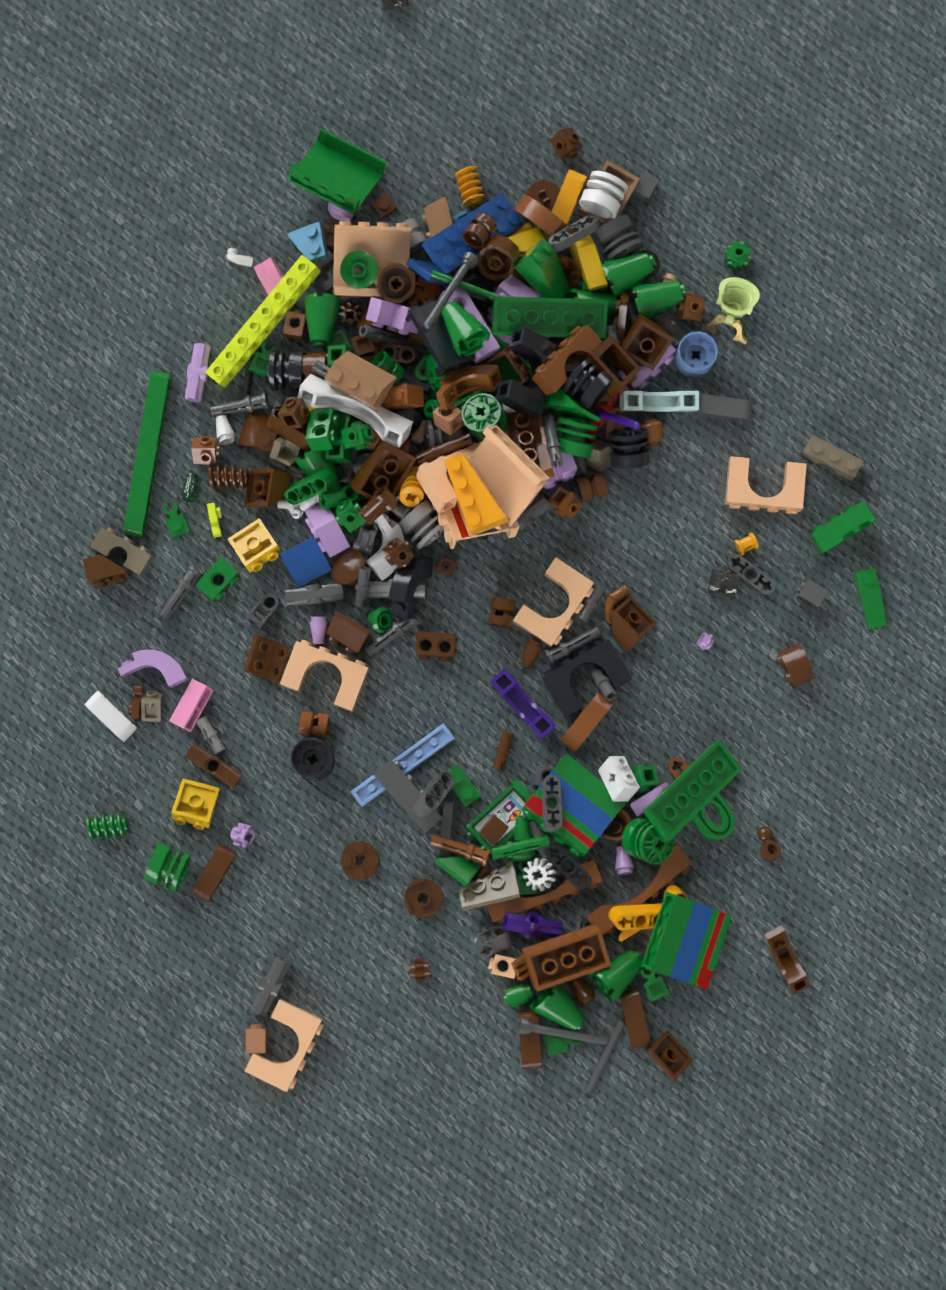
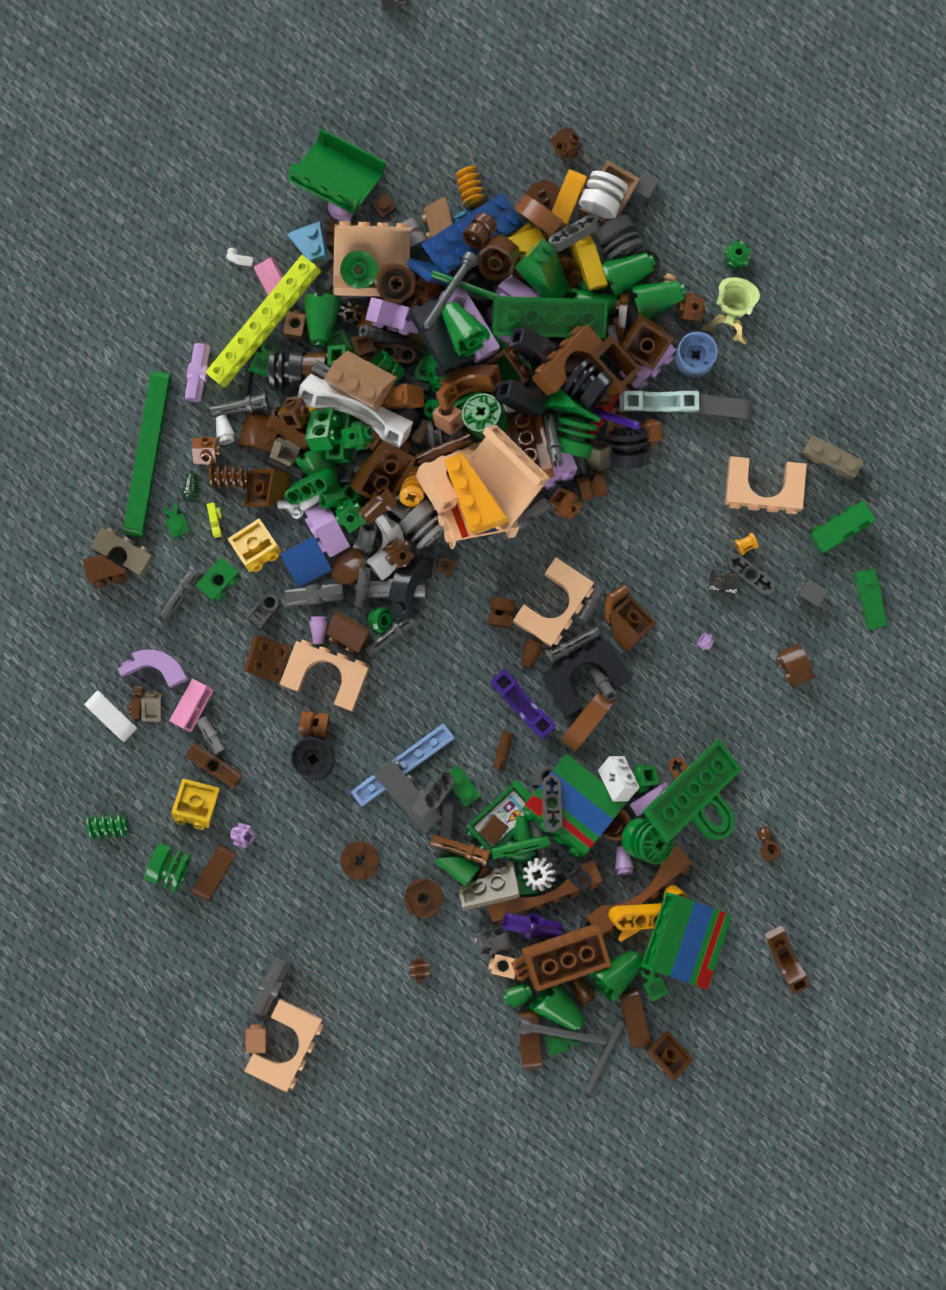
(436, 640): reddish brown brick -> none

